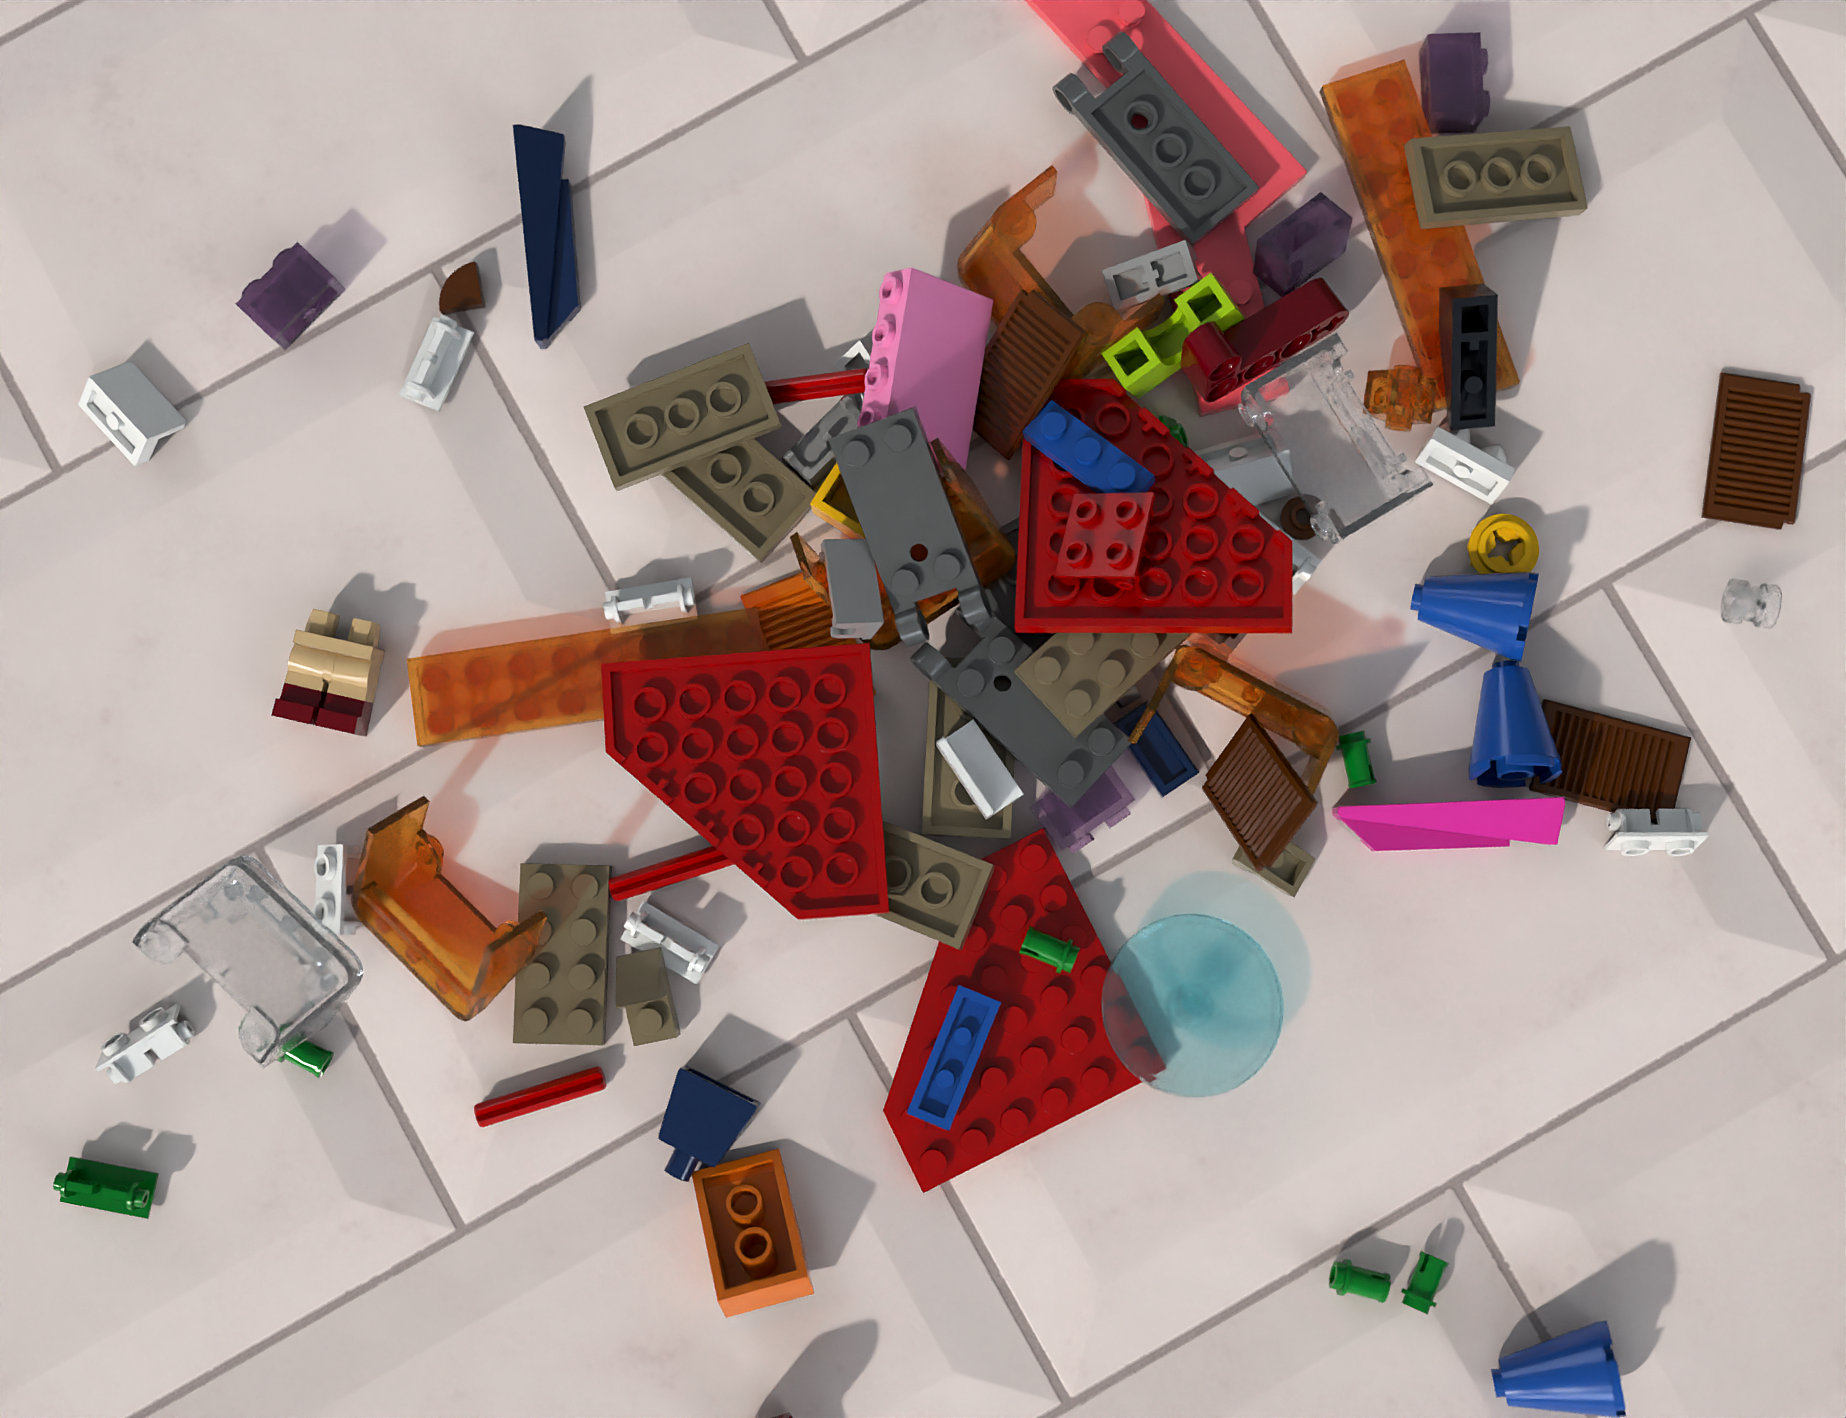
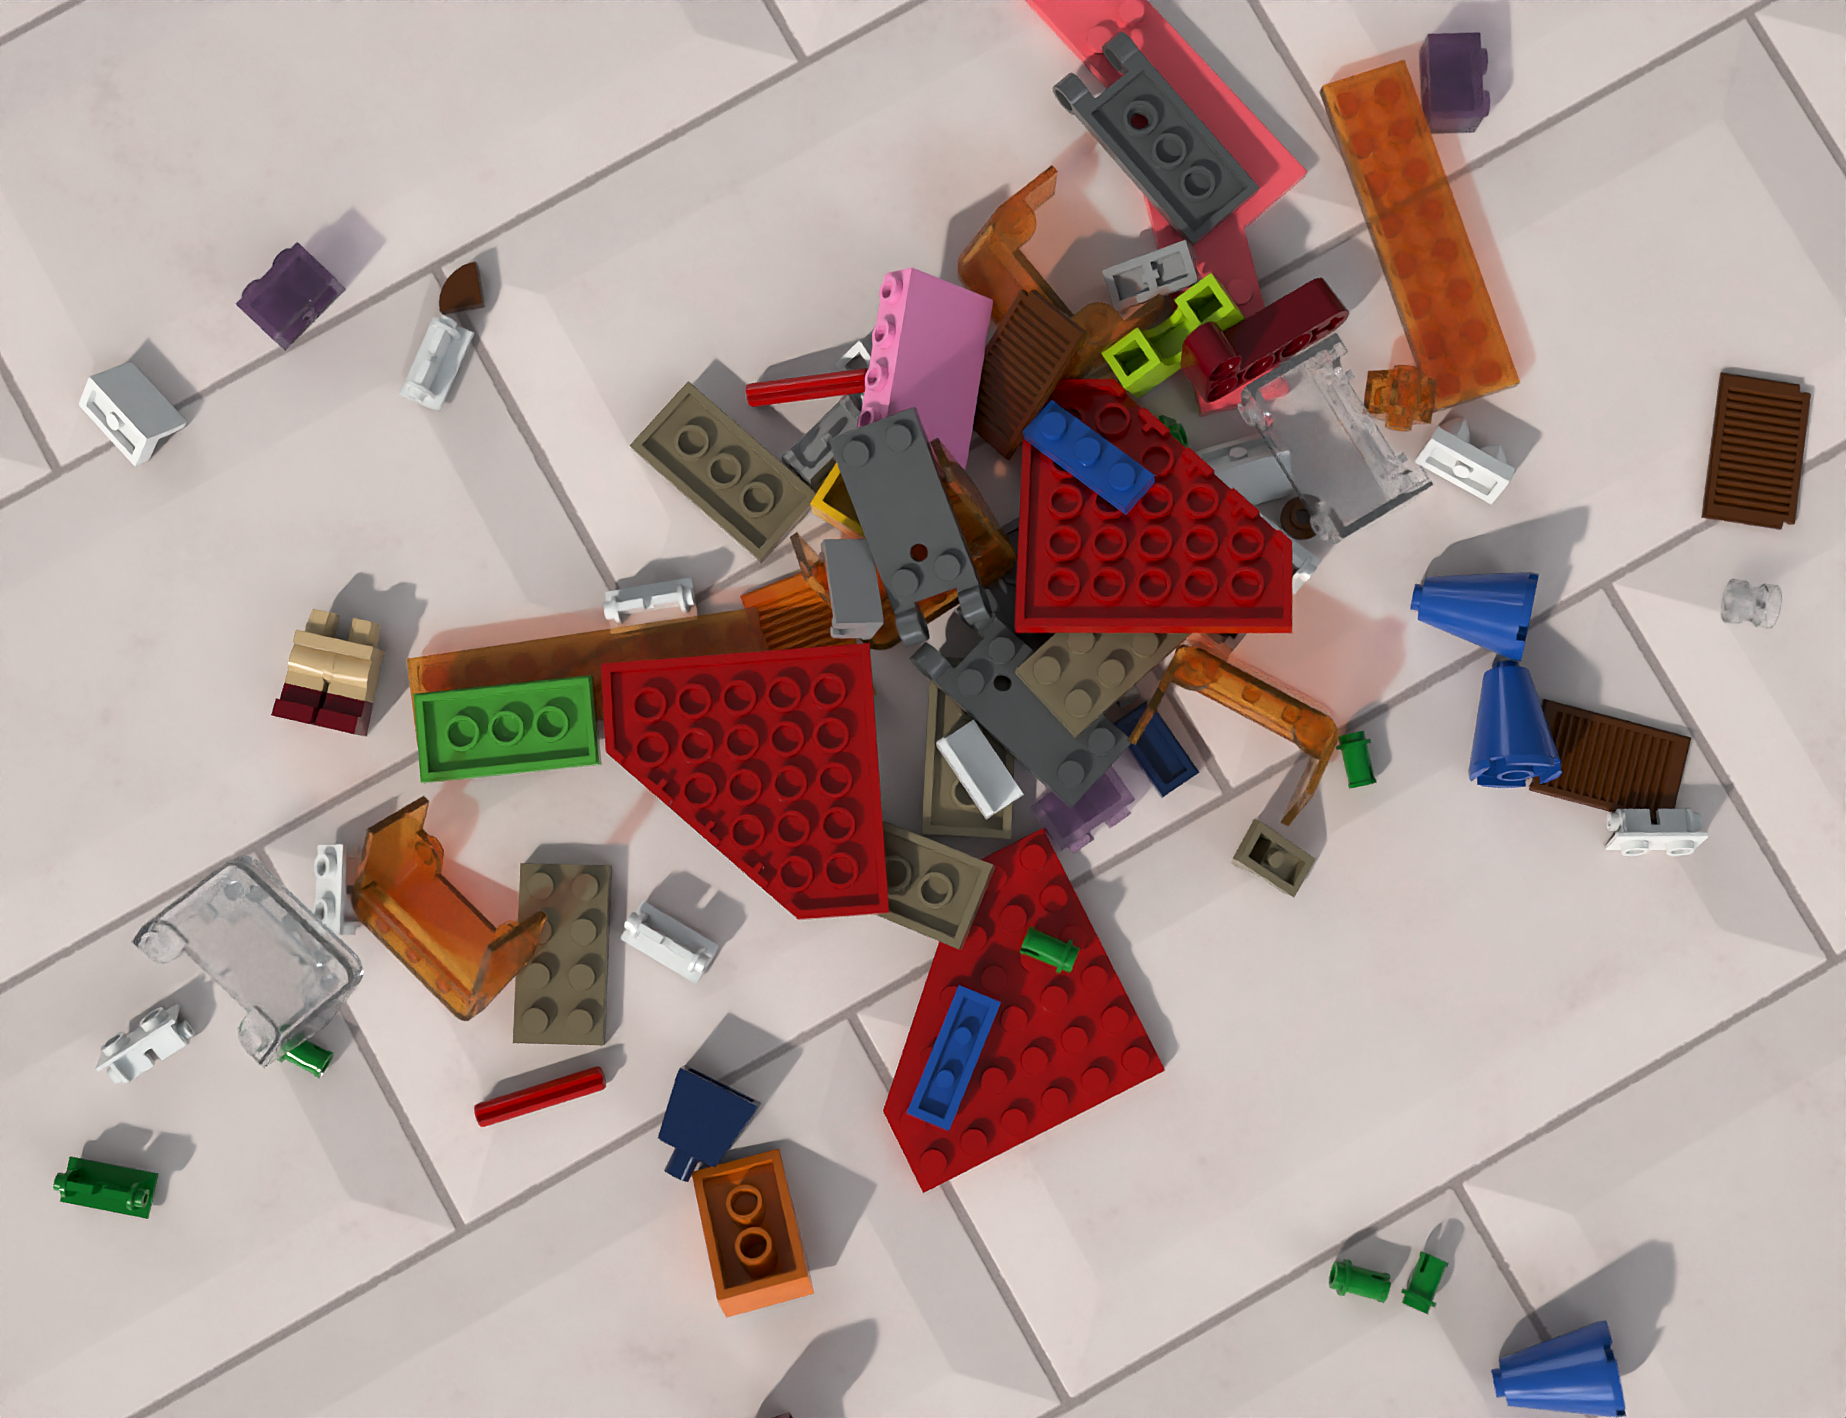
(507, 729): none -> bright green tile
(547, 230): dark blue wedge -> none
(647, 996): dark tan slope -> none
(667, 873): red axle -> none
(682, 417): dark tan plate -> none
(1106, 537): red hinge -> none
(1192, 1005): clear light blue dish -> none
(1258, 794): reddish brown window -> none
(1302, 245): clear purple brick -> none
(1455, 823): dark pink wedge -> none
(1469, 354): black slope -> none
(1495, 177): dark tan plate -> none
(1507, 529): yellow gear -> none

